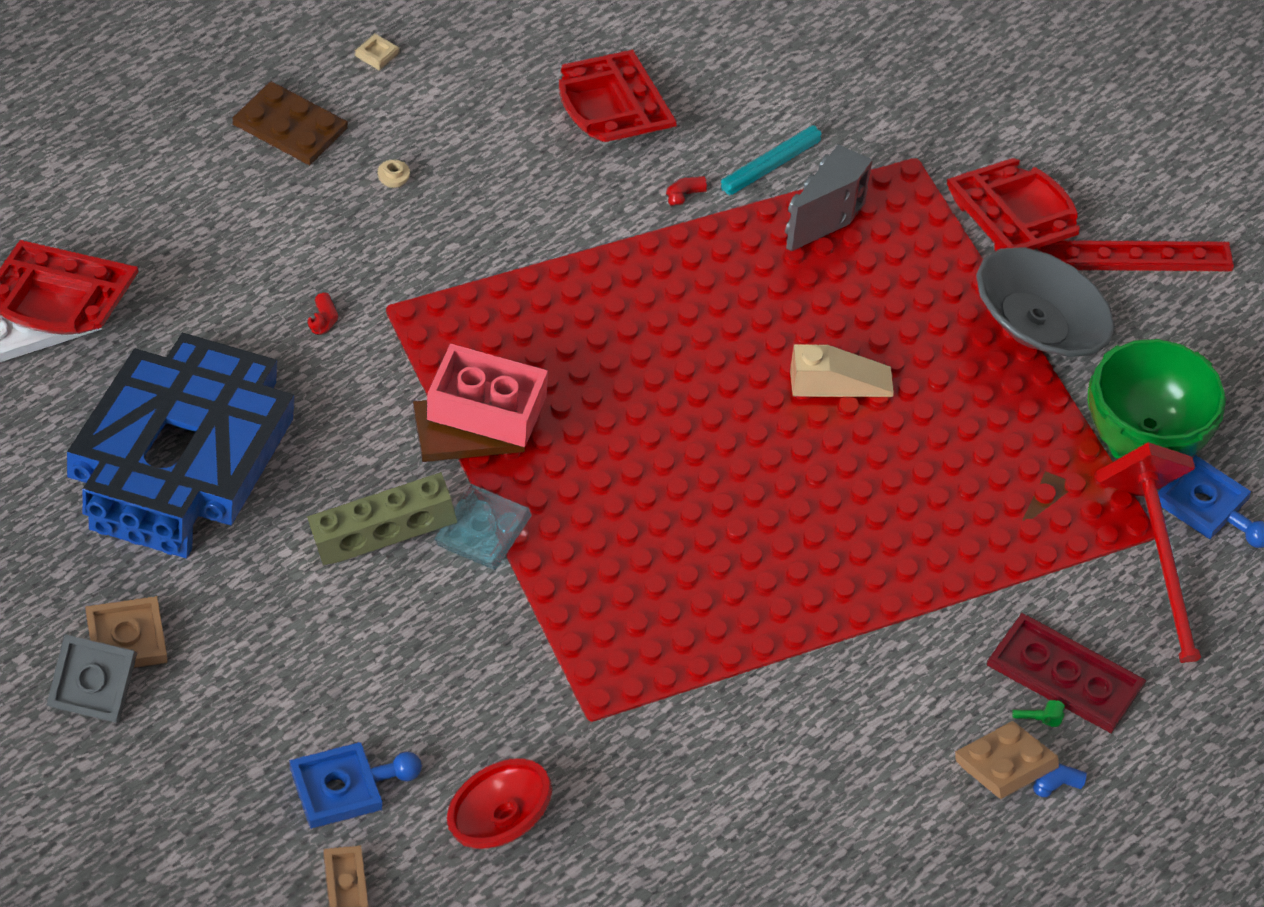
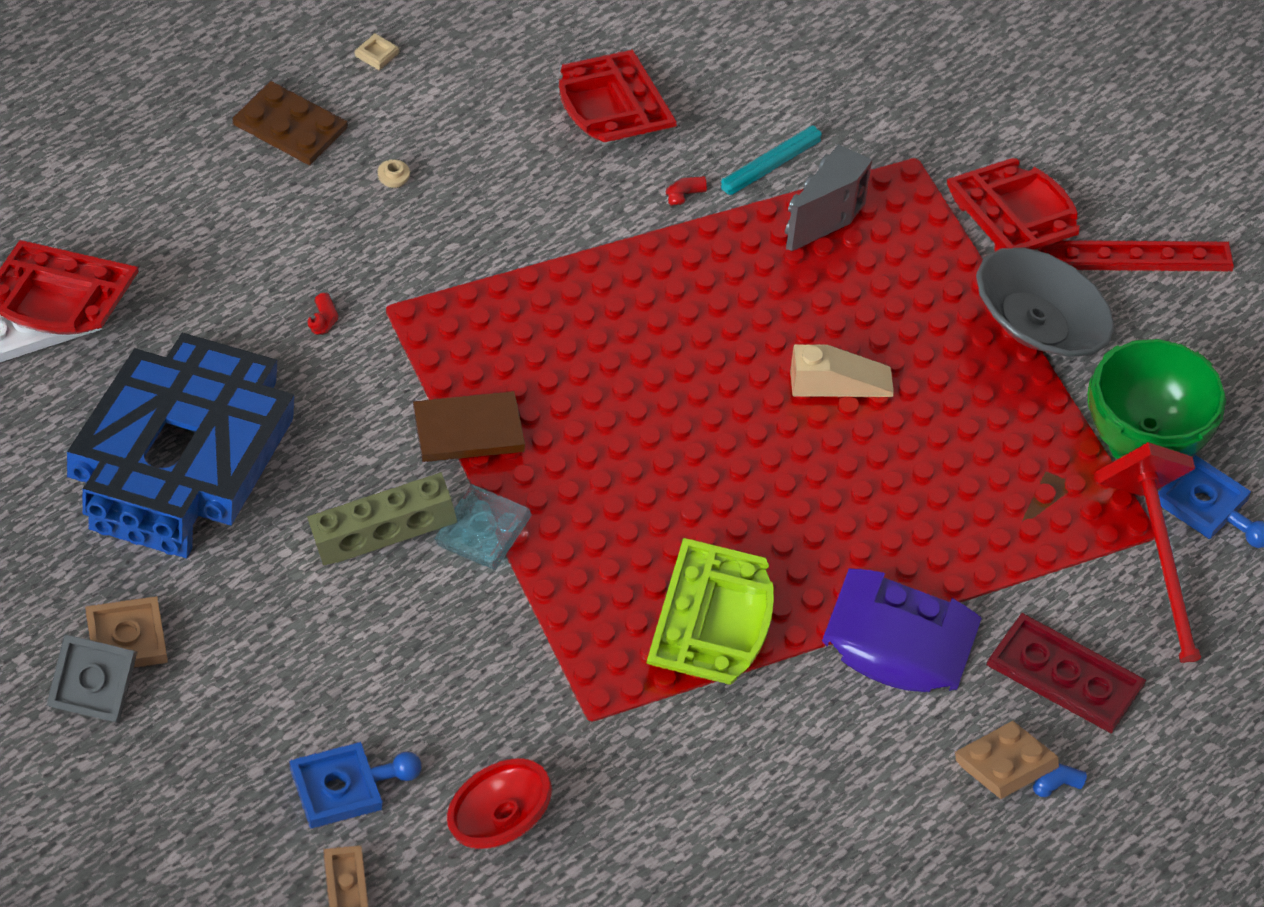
(487, 395): coral brick -> none
(713, 613): none -> lime slope
(900, 633): none -> dark purple slope
(1050, 716): green hand -> none

